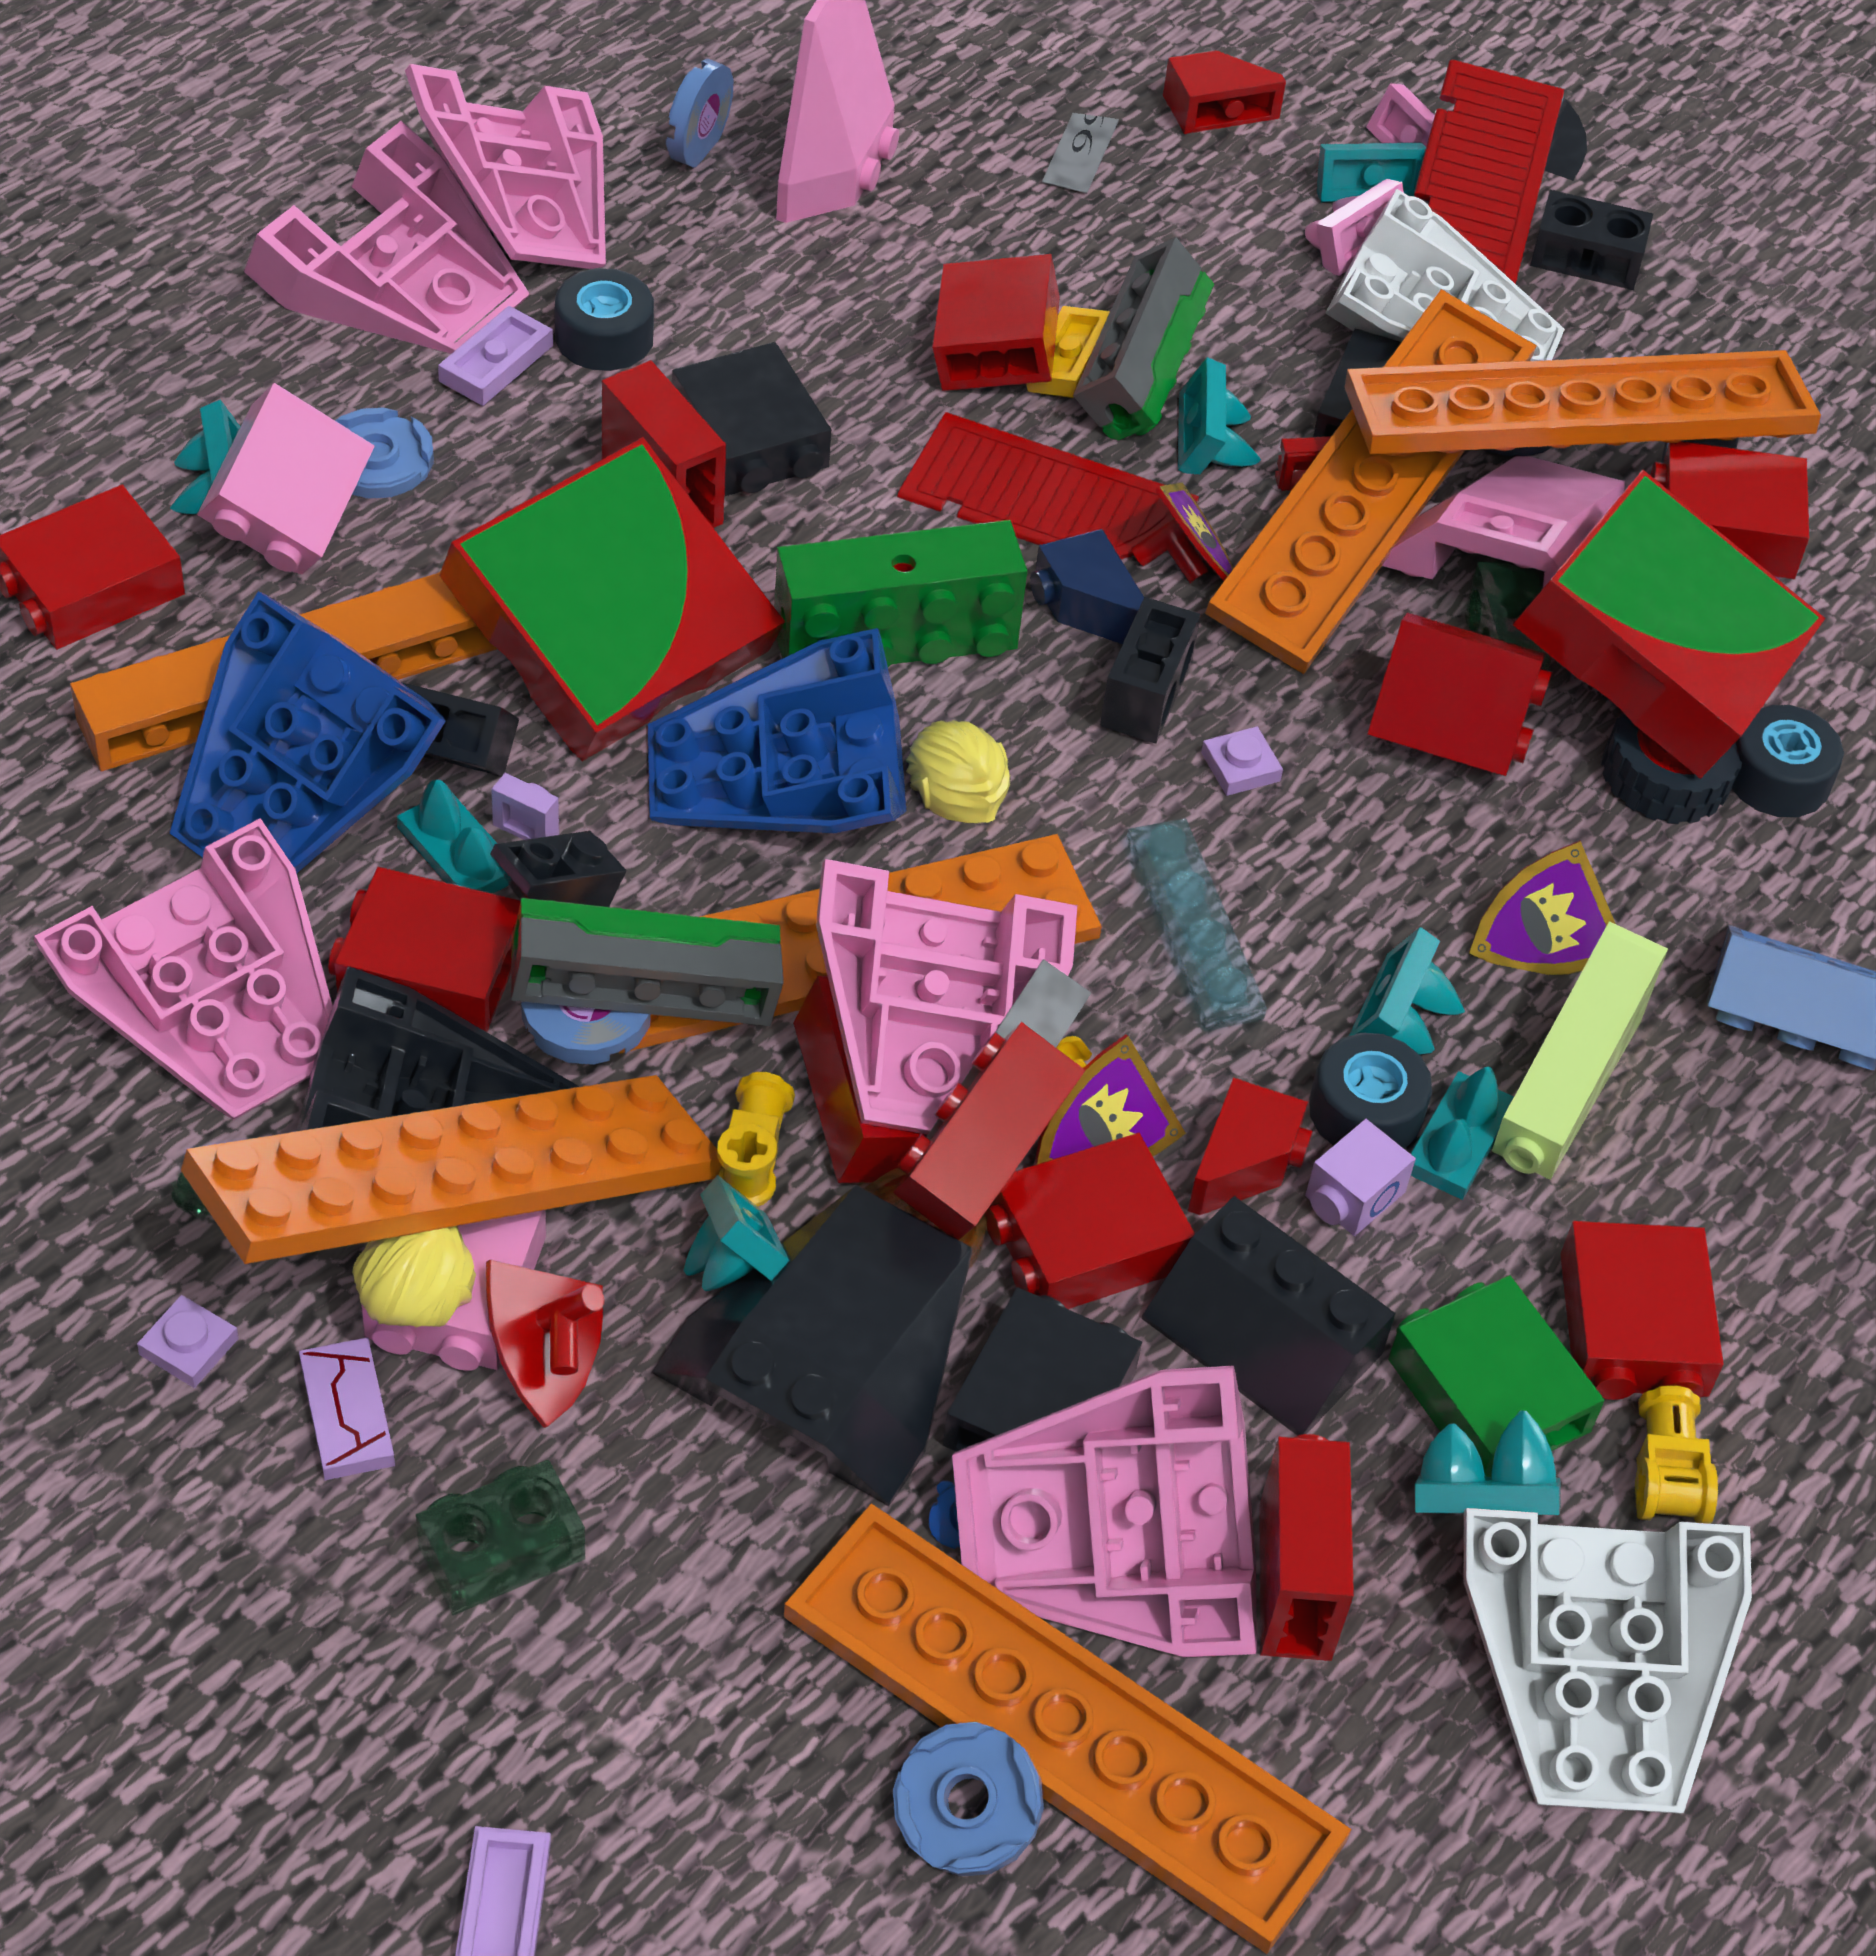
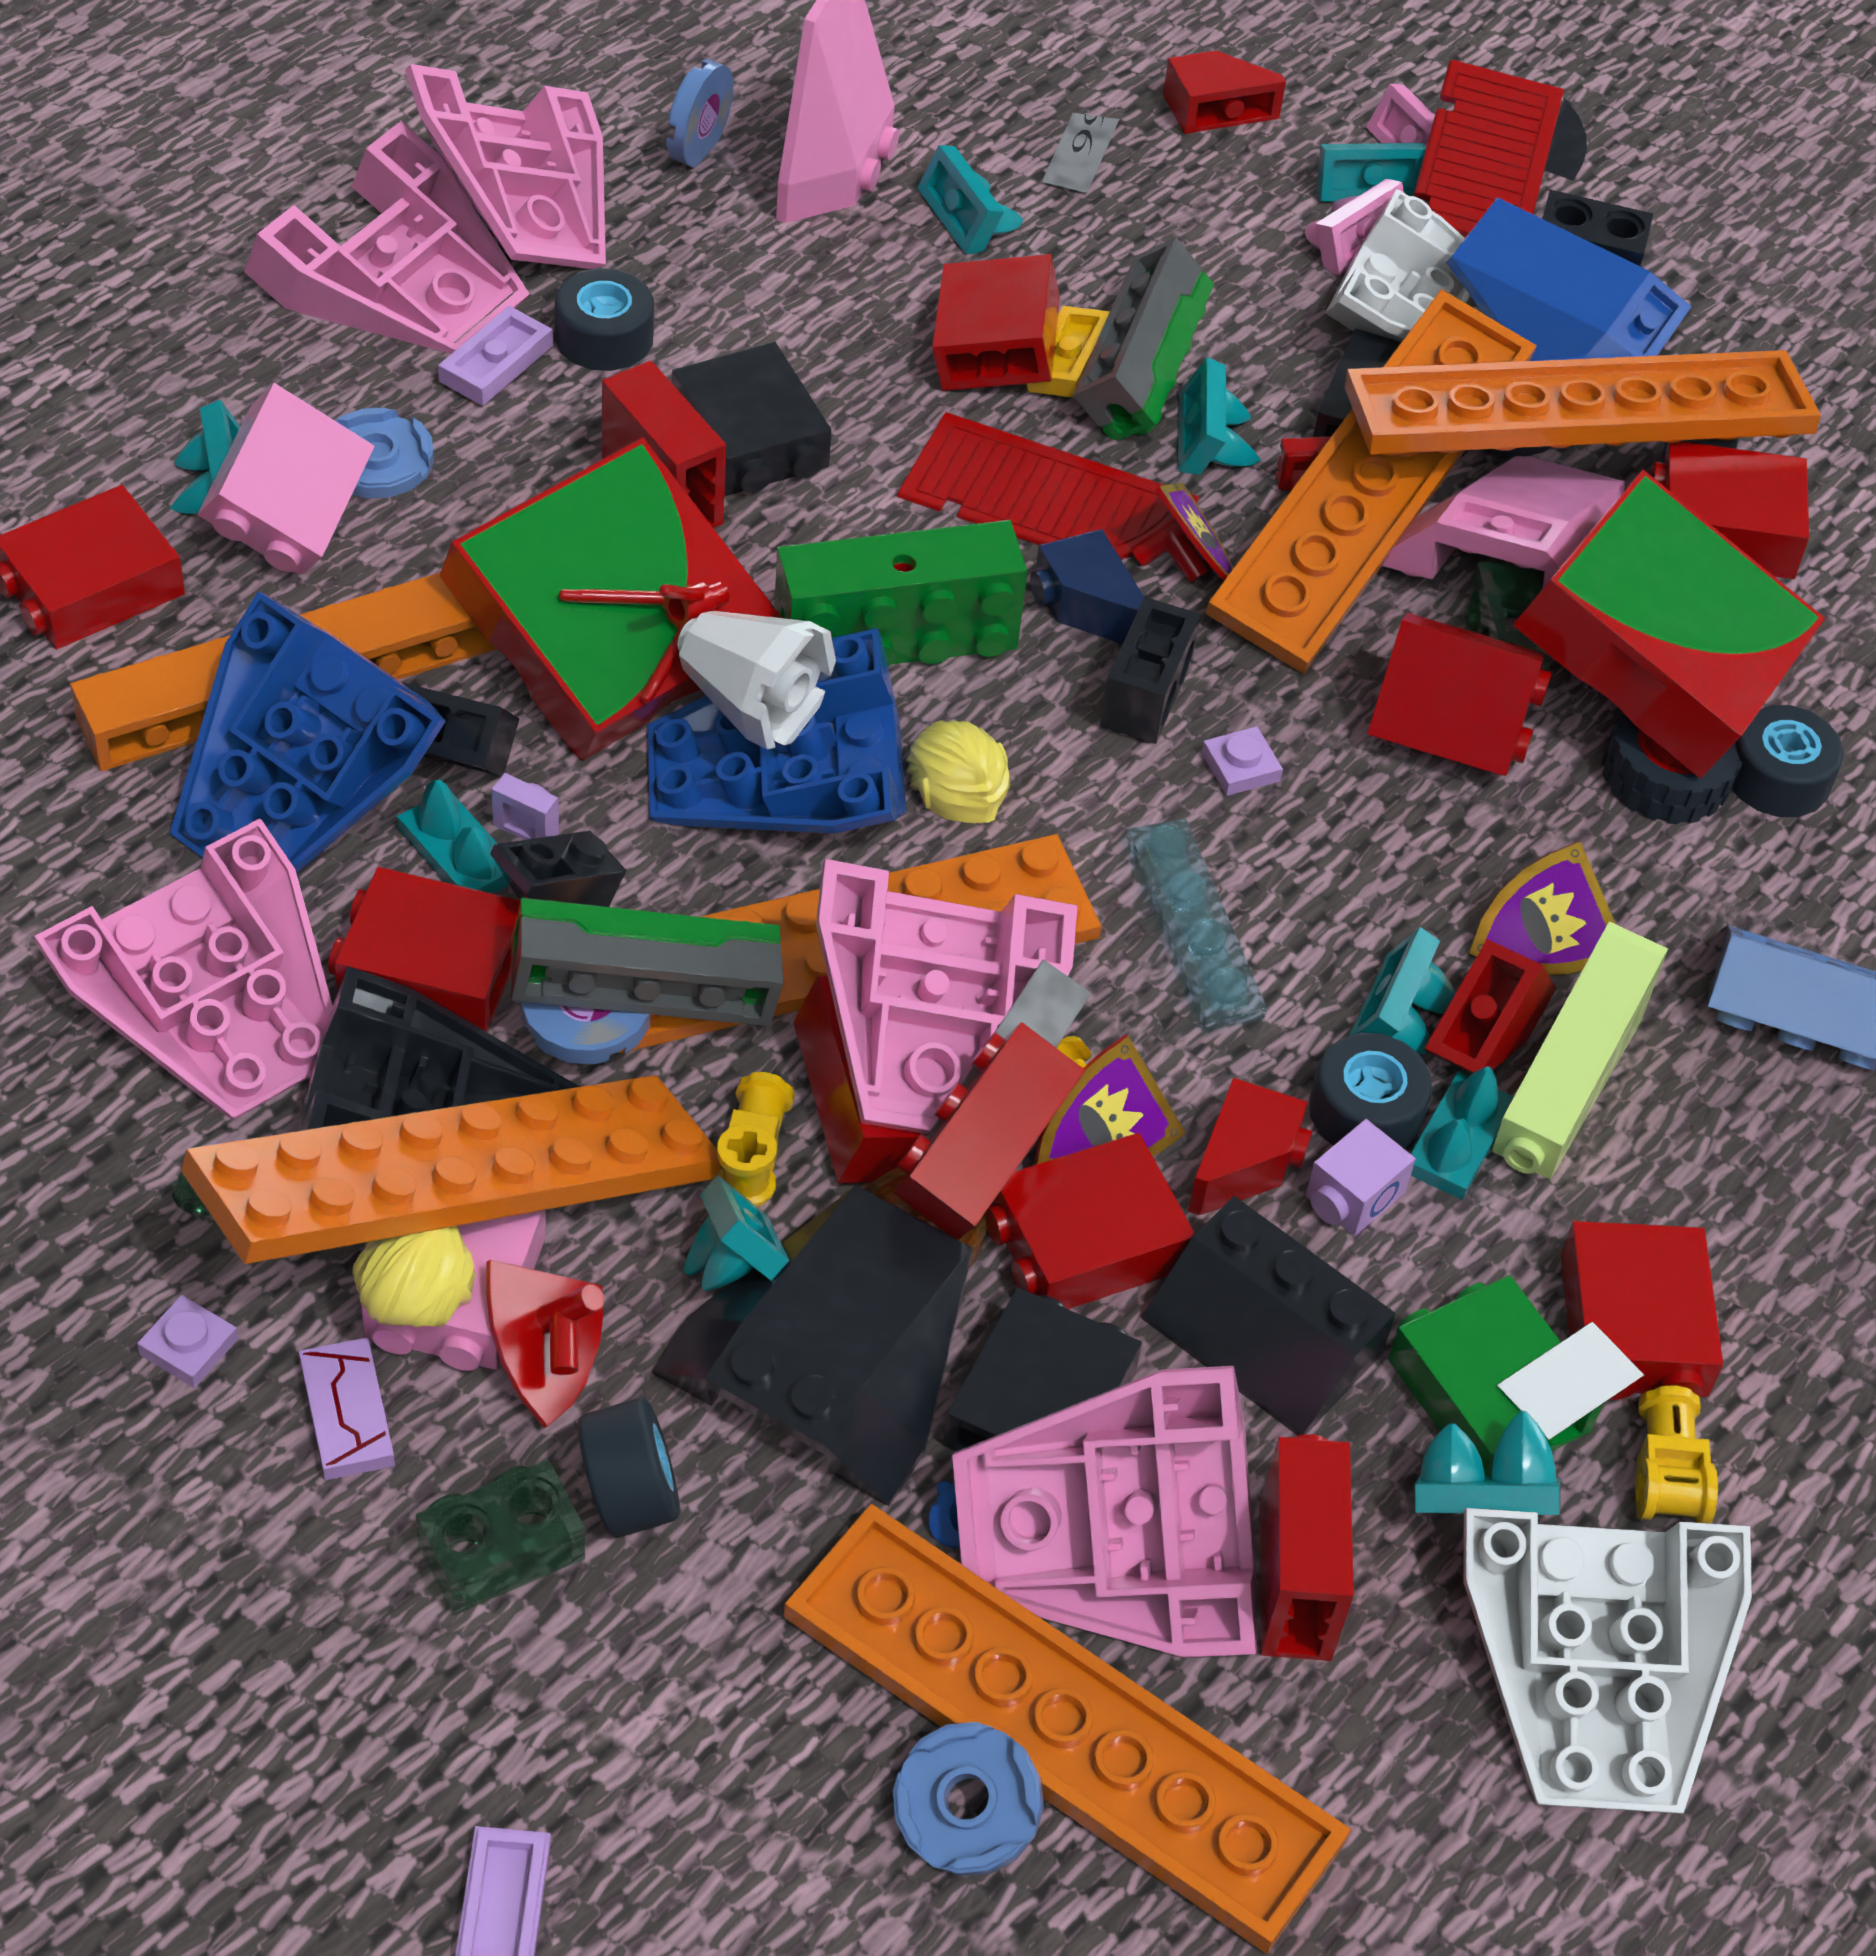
(628, 1467): none -> black wheel
(680, 606): none -> red plant
(758, 670): none -> white cone
(964, 201): none -> teal tile
(1492, 1009): none -> red slope
(1563, 289): none -> blue wedge
(1571, 1380): none -> white sticker

